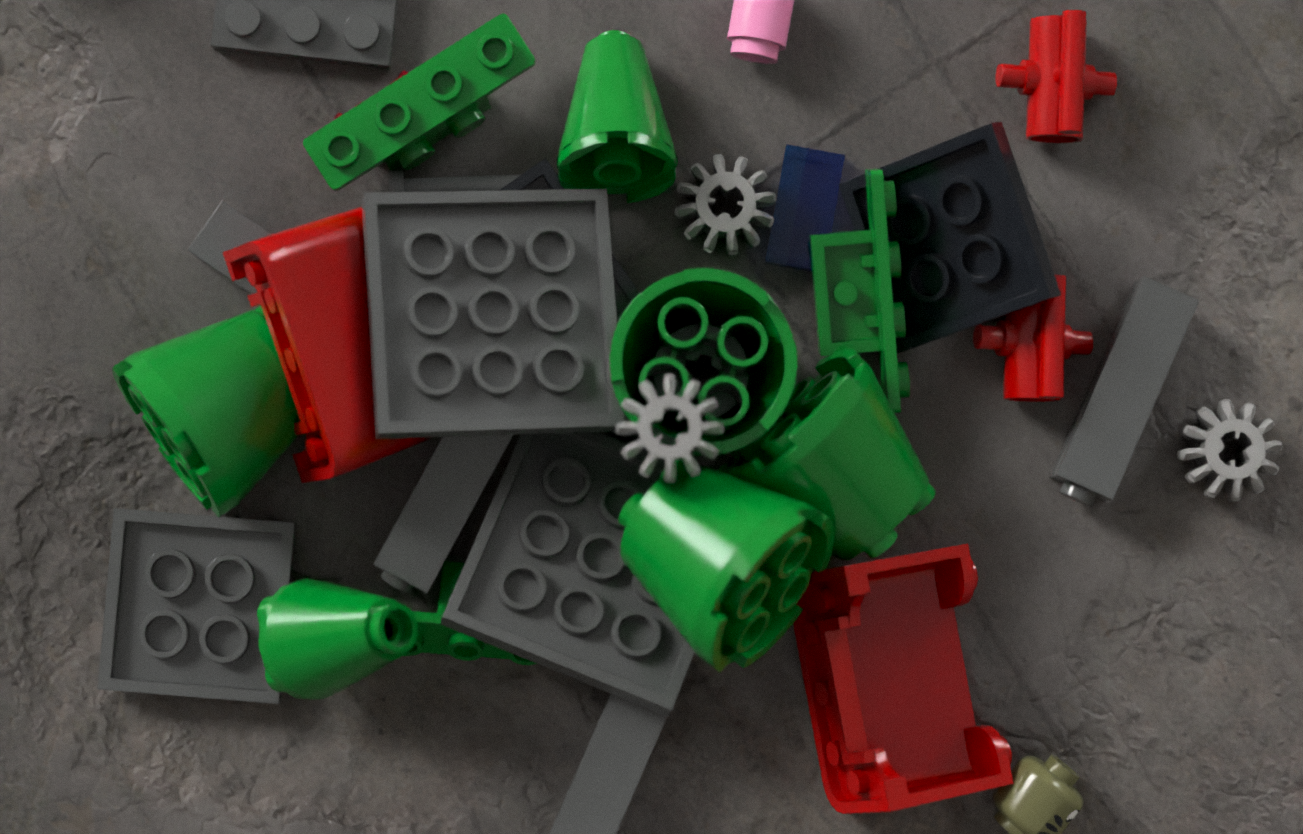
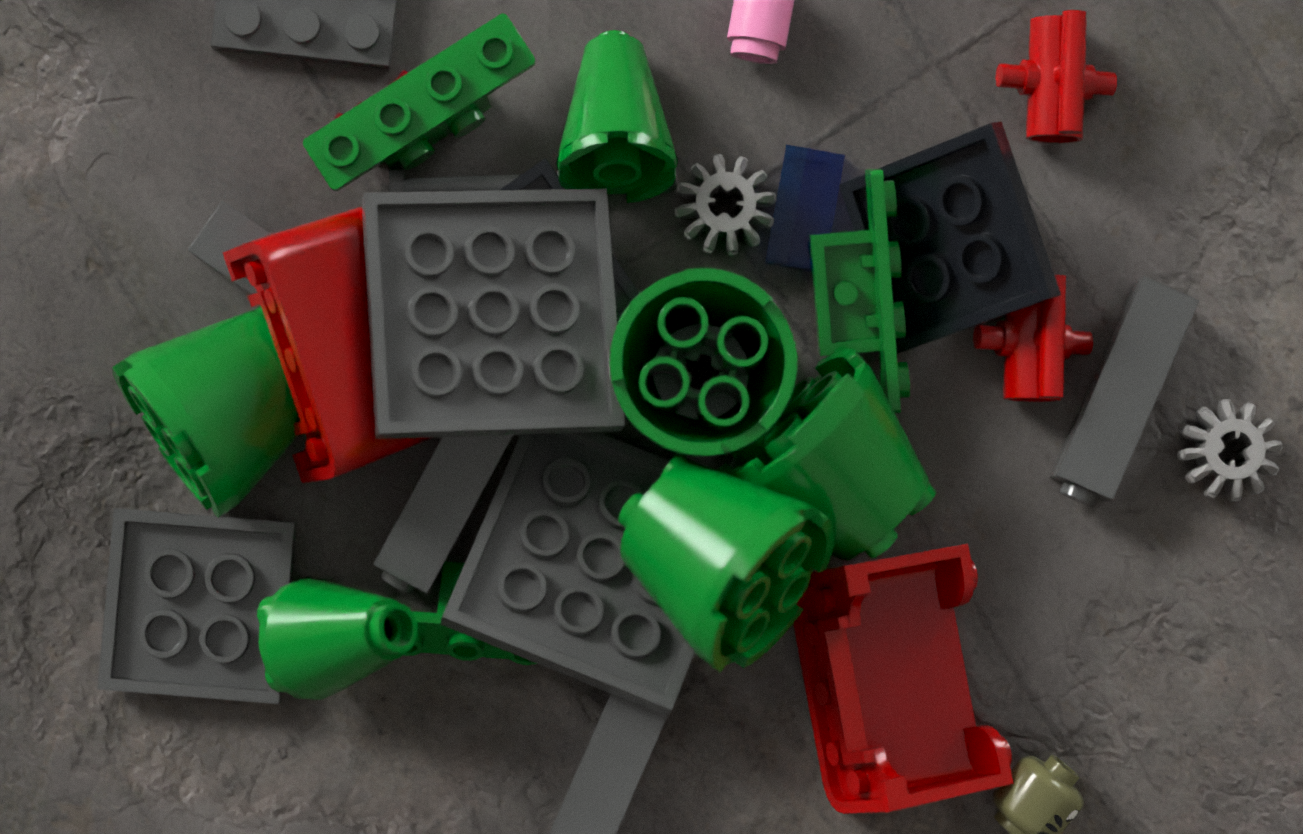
(685, 442): light grey gear -> none

